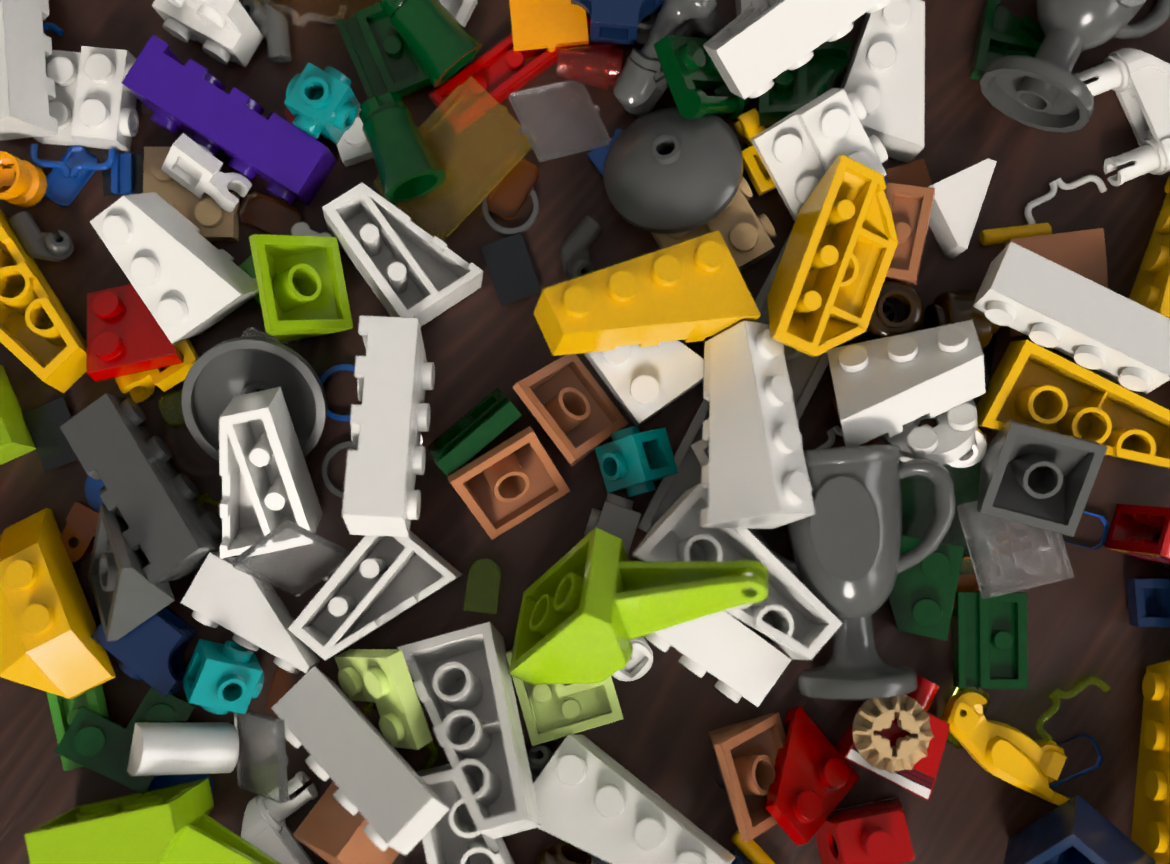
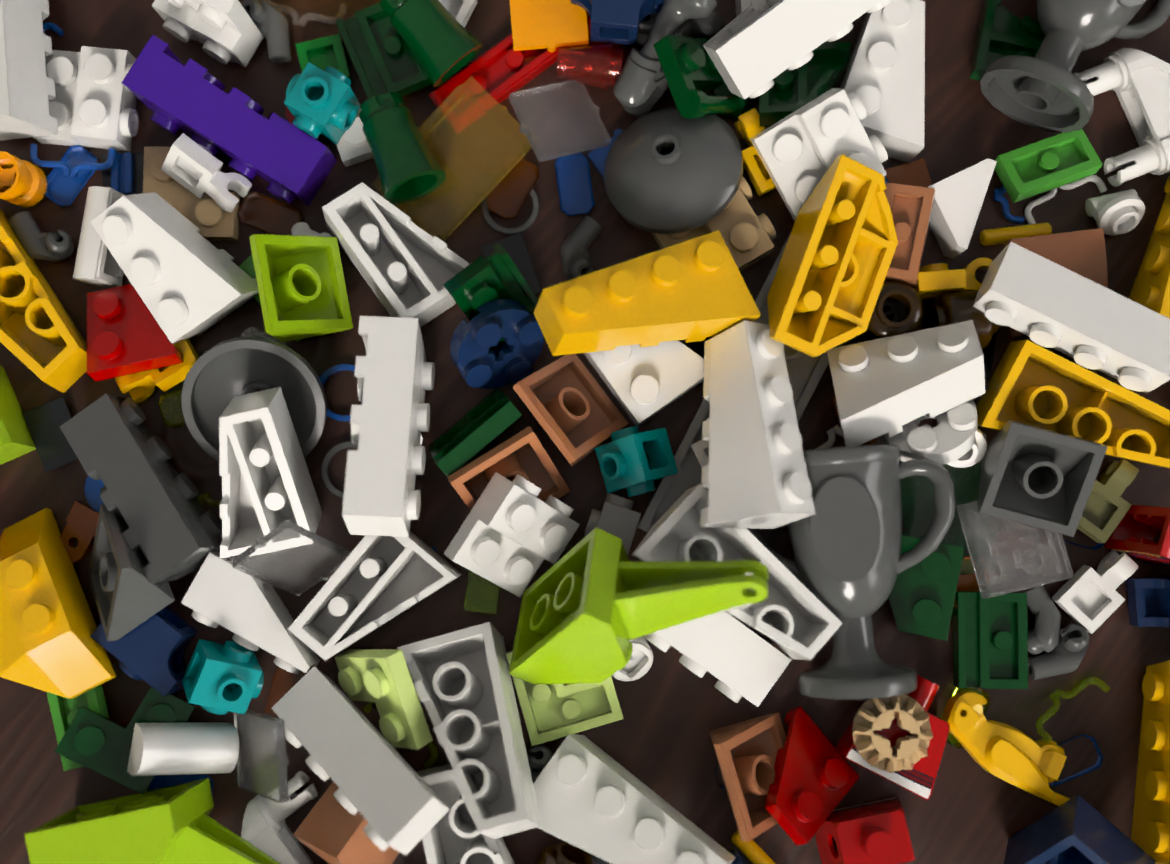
(93, 259): none -> white brick
(323, 53): none -> green tile
(487, 281): none -> dark green plate
(512, 360): none -> dark blue plate
(512, 533): none -> white plate
(574, 184): none -> blue piece
(937, 278): none -> yellow plate
(1005, 206): none -> blue piece
(1047, 164): none -> bright green plate
(1047, 621): none -> dark grey arm
(1064, 657): none -> dark grey arm
(1093, 594): none -> white plate
(1104, 505): none -> olive plate
(1116, 211): none -> white plate

